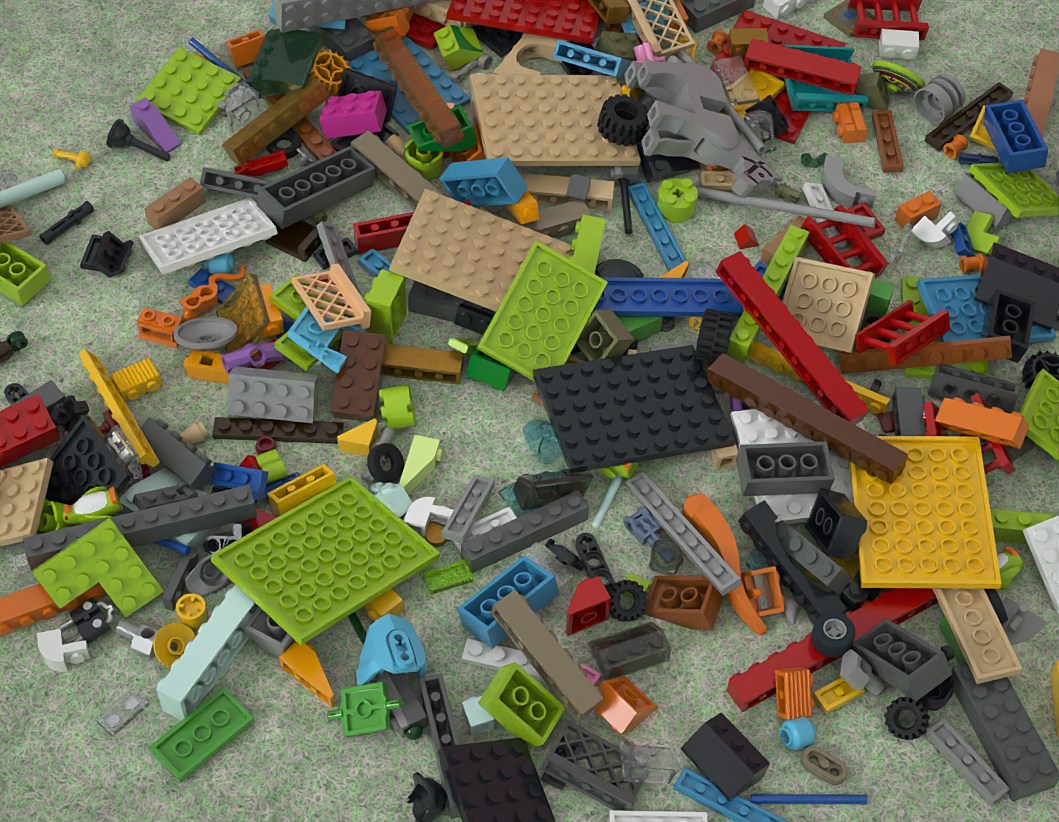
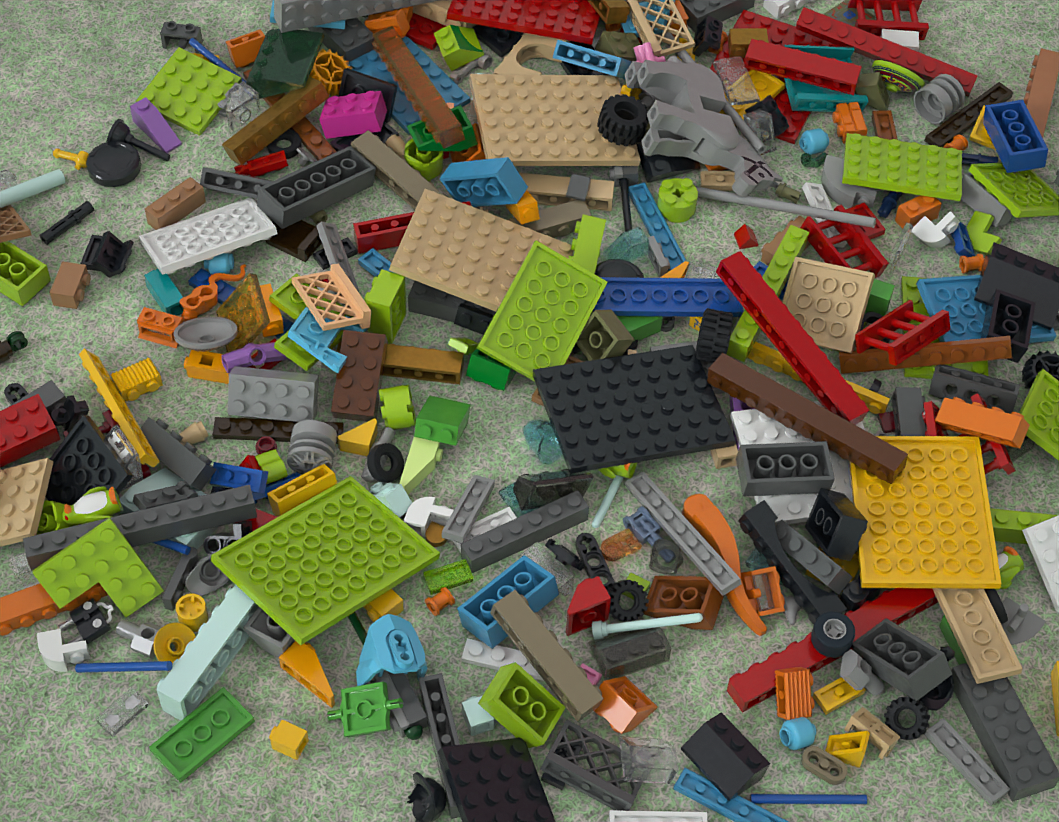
(70, 285): none -> medium nougat brick
(113, 164): none -> black piece
(123, 666): none -> blue axle
(164, 292): none -> teal brick
(180, 32): none -> dark grey window
(288, 739): none -> yellow brick
(311, 446): none -> light grey wheel
(440, 601): none -> orange bush
(442, 420): none -> bright green brick
(602, 629): none -> light aqua piece
(613, 549): none -> clear orange plate
(628, 246): none -> clear light blue slope
(655, 253): none -> light grey plate
(707, 34): none -> black bracket
(814, 141): none -> medium azure head
(848, 747): none -> yellow slope
(880, 48): none -> red brick
(880, 734): none -> tan hinge
(888, 203): none -> dark blue axle
(902, 167): none -> lime plate

